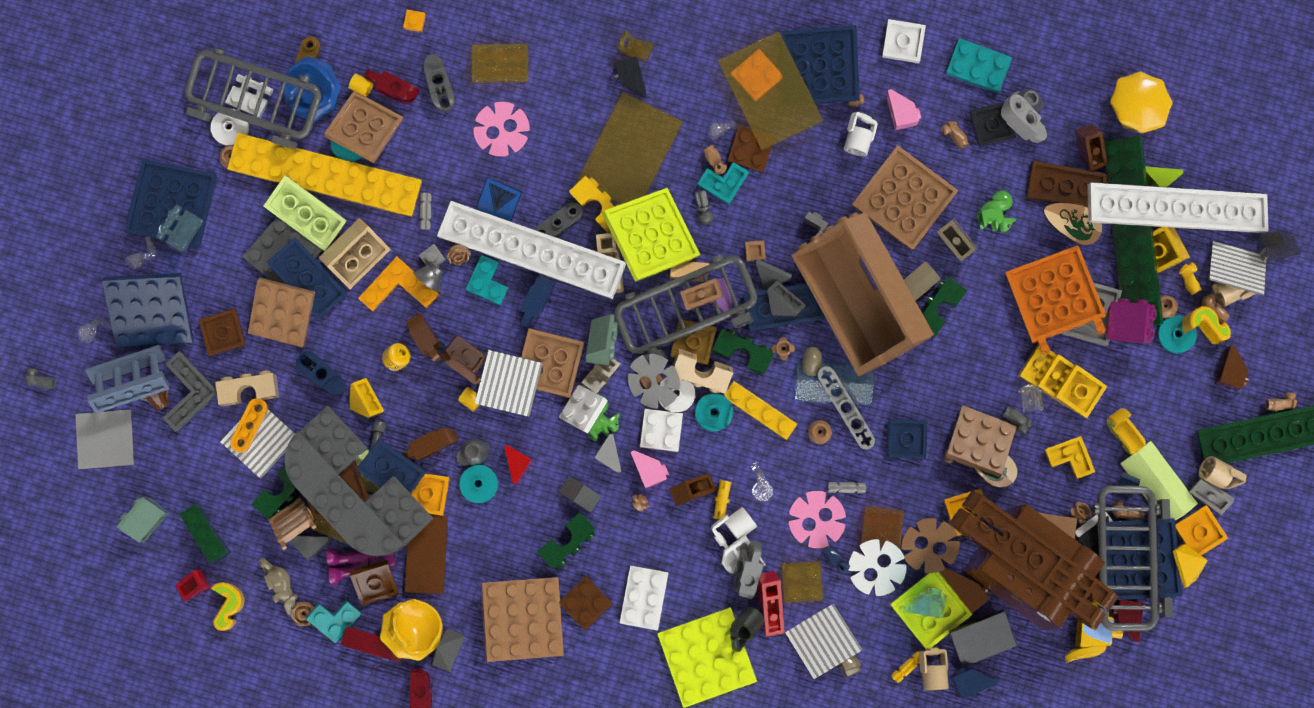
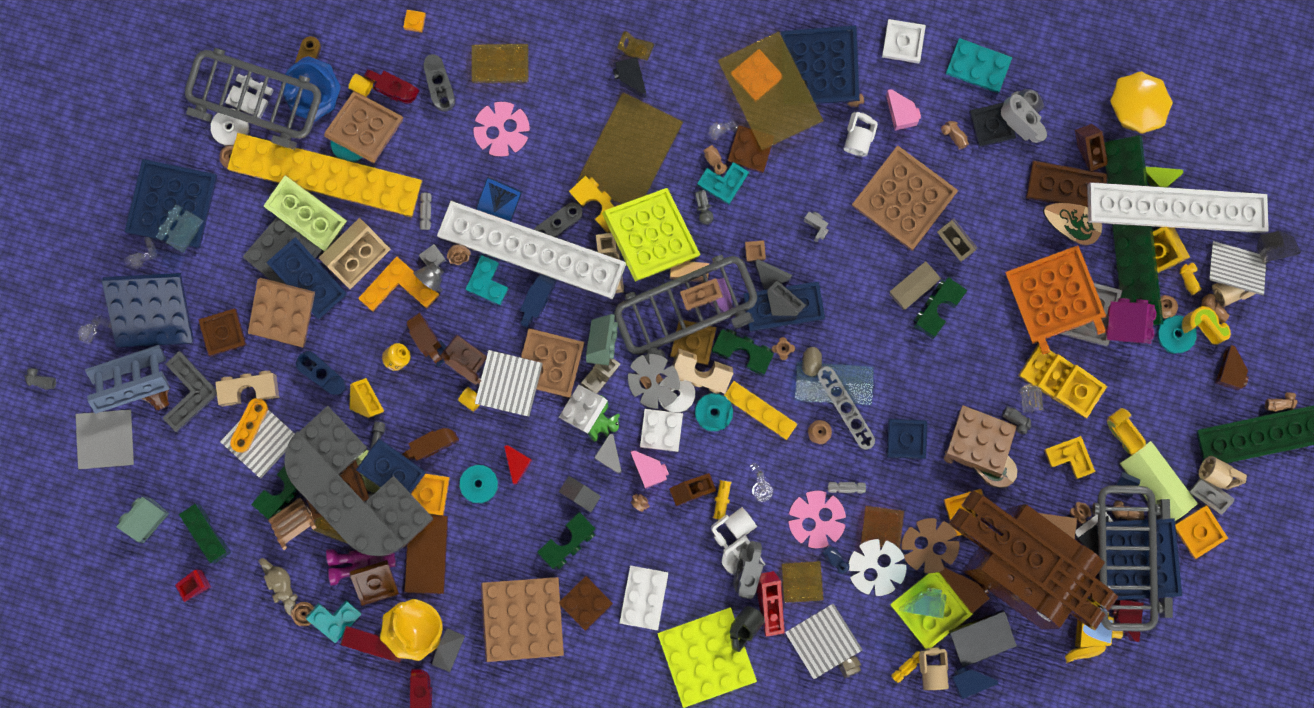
(231, 606): yellow animal -> none
(309, 545): dark grey slope -> none
(473, 452): flat silver piece -> none
(867, 321): medium nougat panel -> none
(992, 212): bright green animal -> none
(1189, 564): yellow slope -> none

